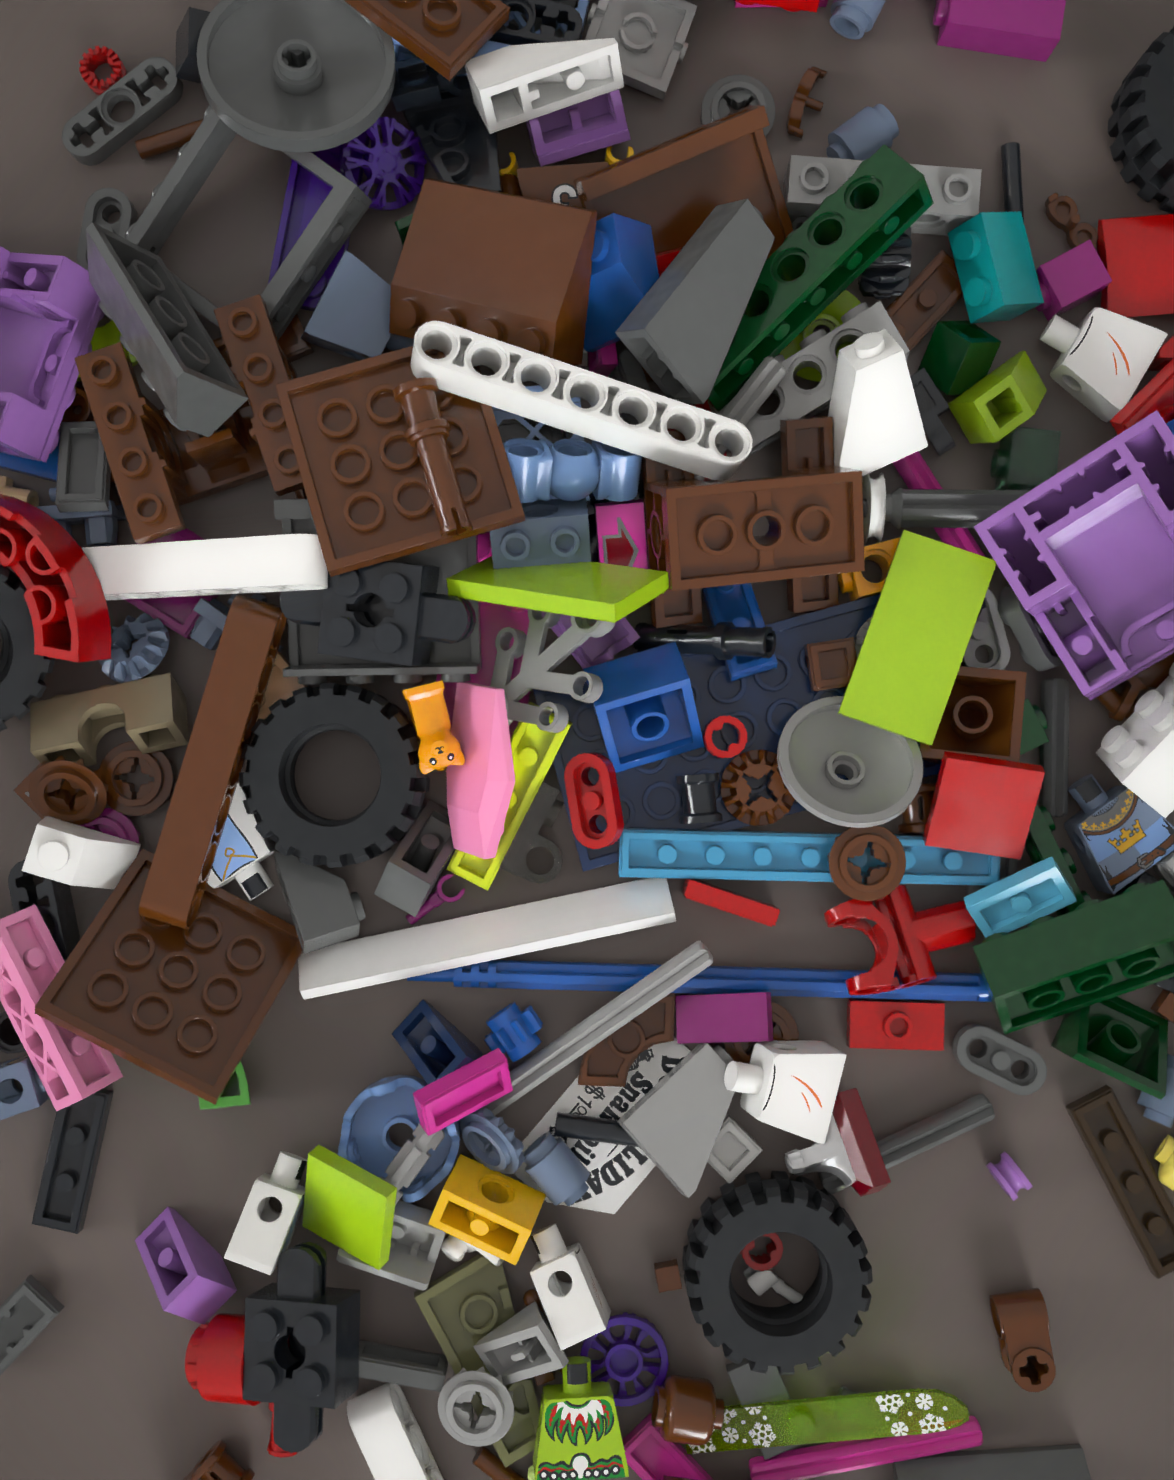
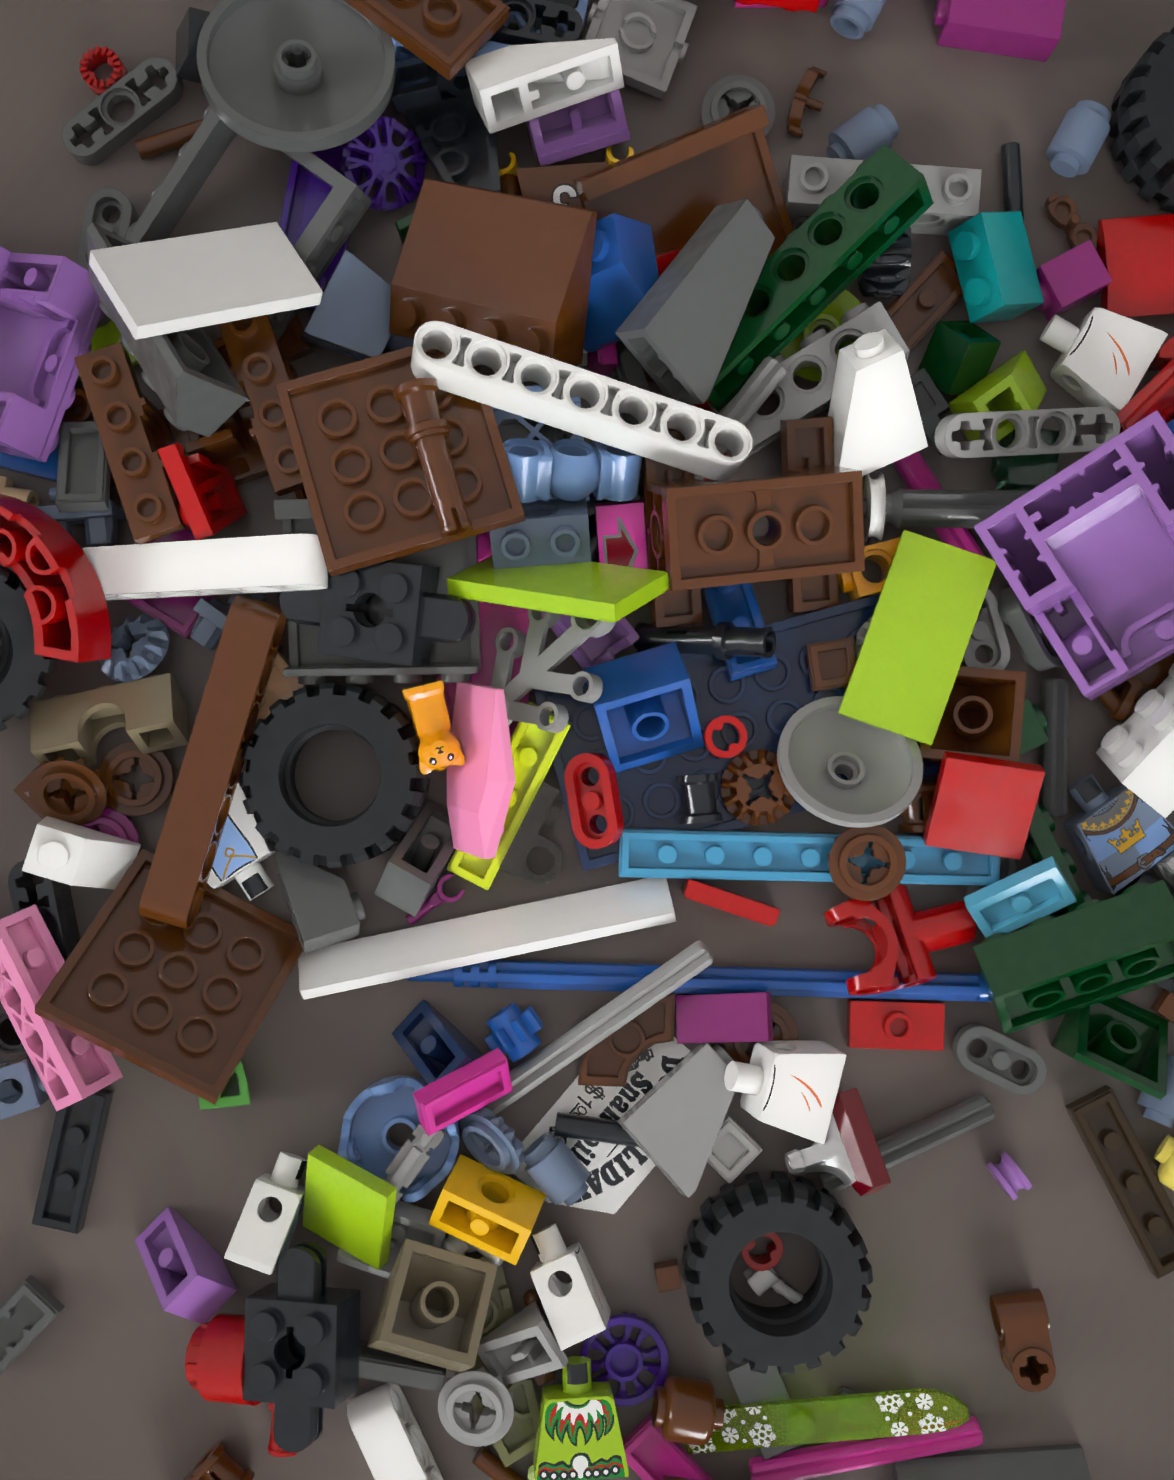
(204, 279): none -> white tile
(204, 490): none -> red wing
(434, 1306): none -> dark tan slope
(1027, 432): none -> light grey beam
(1079, 138): none -> sand blue brick

